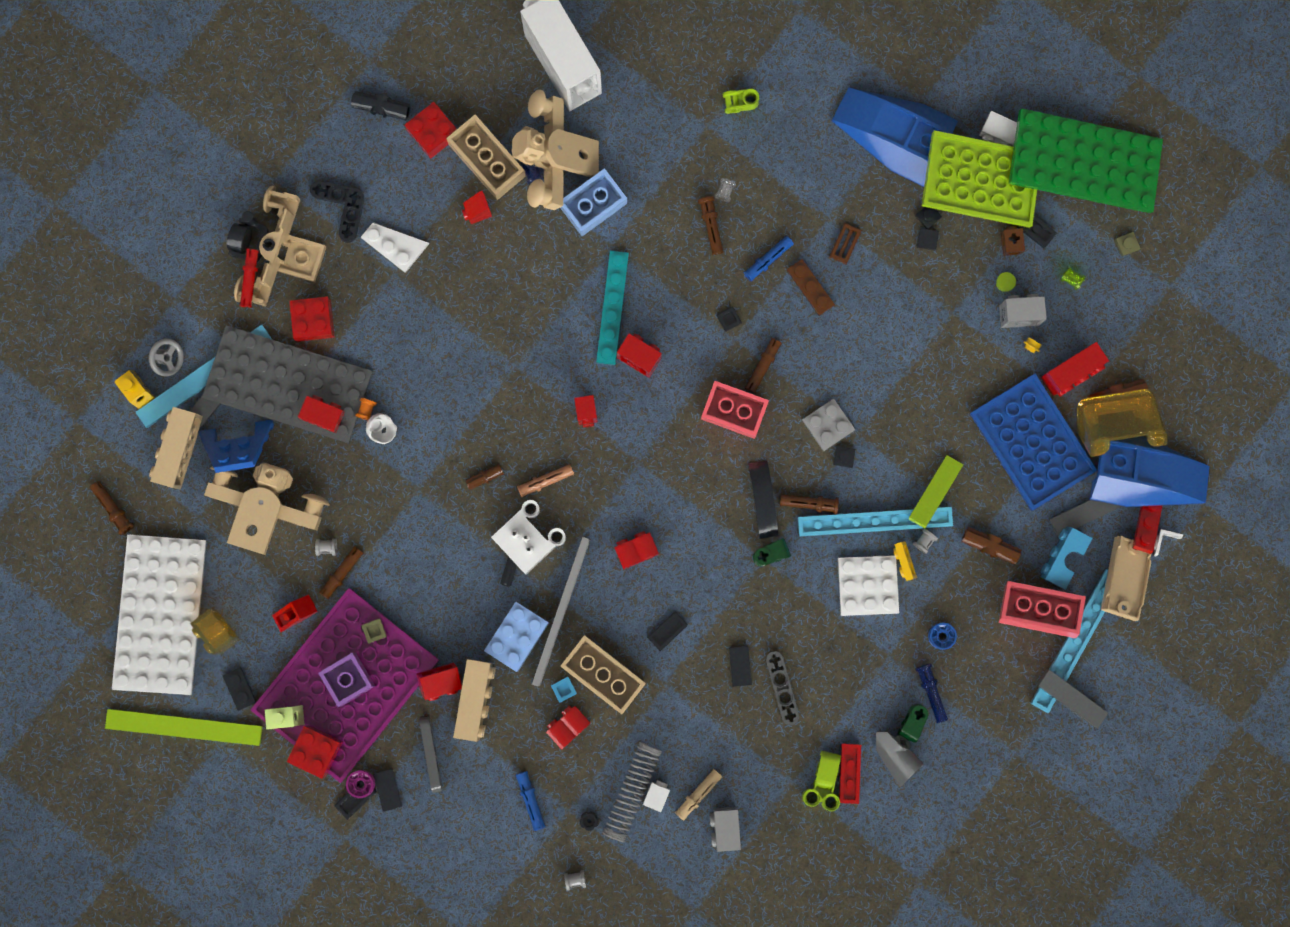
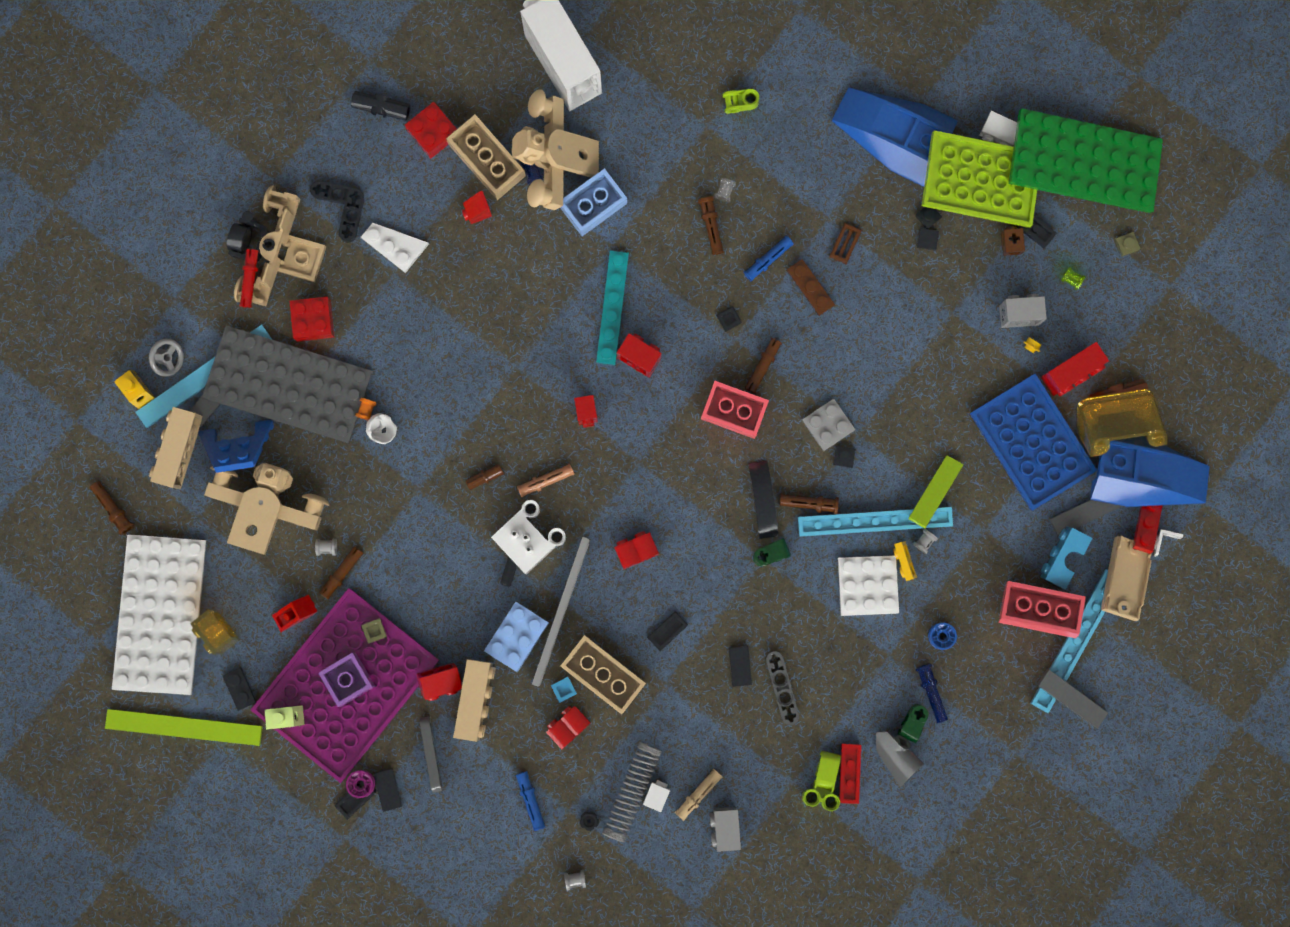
(314, 751): red brick -> none
(321, 414): red brick -> none
(991, 545): reddish brown piece -> none
(1006, 282): lime tile -> none

